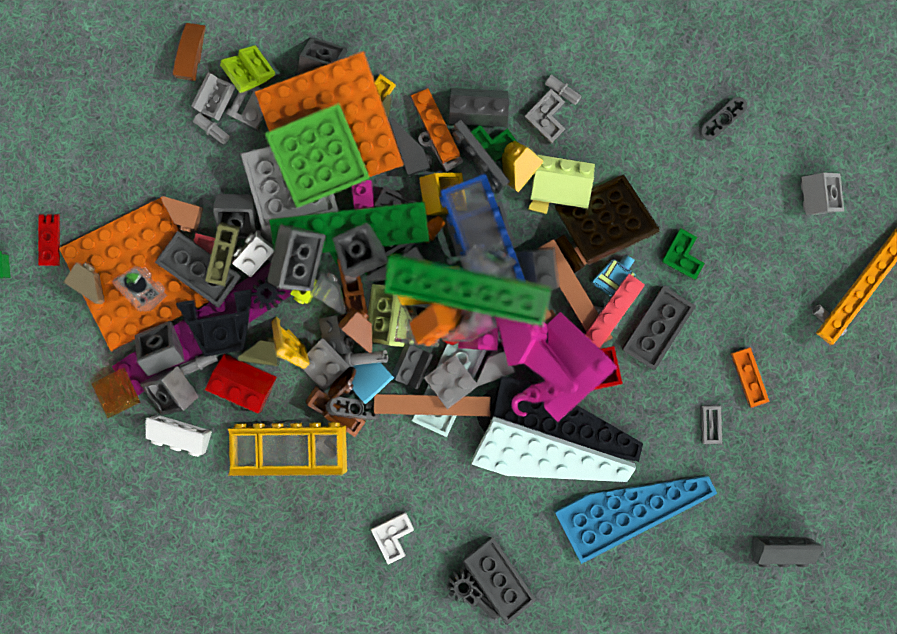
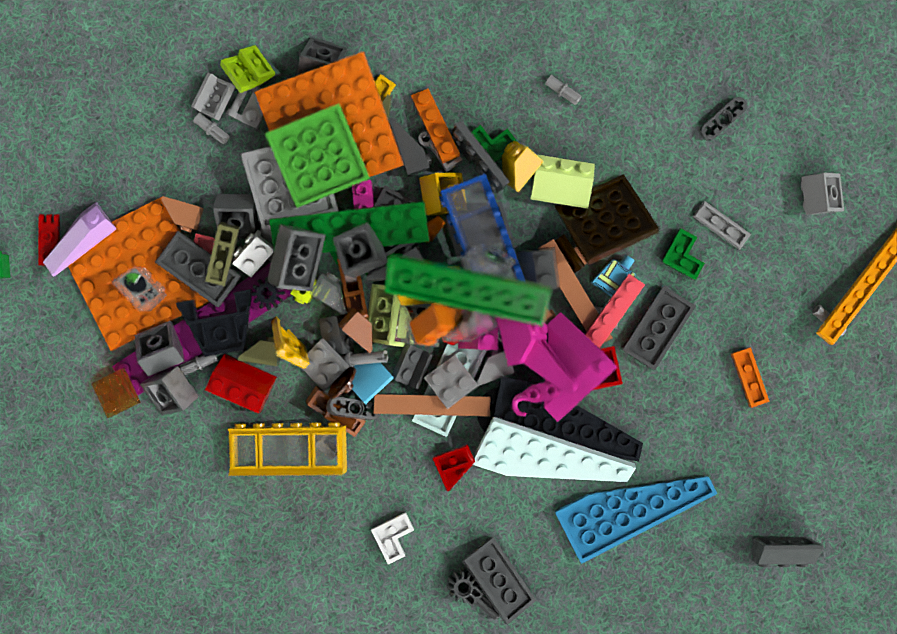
(82, 235): none -> lavender wedge
(86, 282): dark tan slope -> none
(177, 435): white slope -> none
(189, 52): dark orange slope -> none
(453, 465): none -> red wing
(479, 107): flat silver slope -> none
(539, 206): light yellow tile -> none
(542, 116): light grey plate -> none
(704, 424): light grey tile -> none
(721, 225): none -> light grey tile

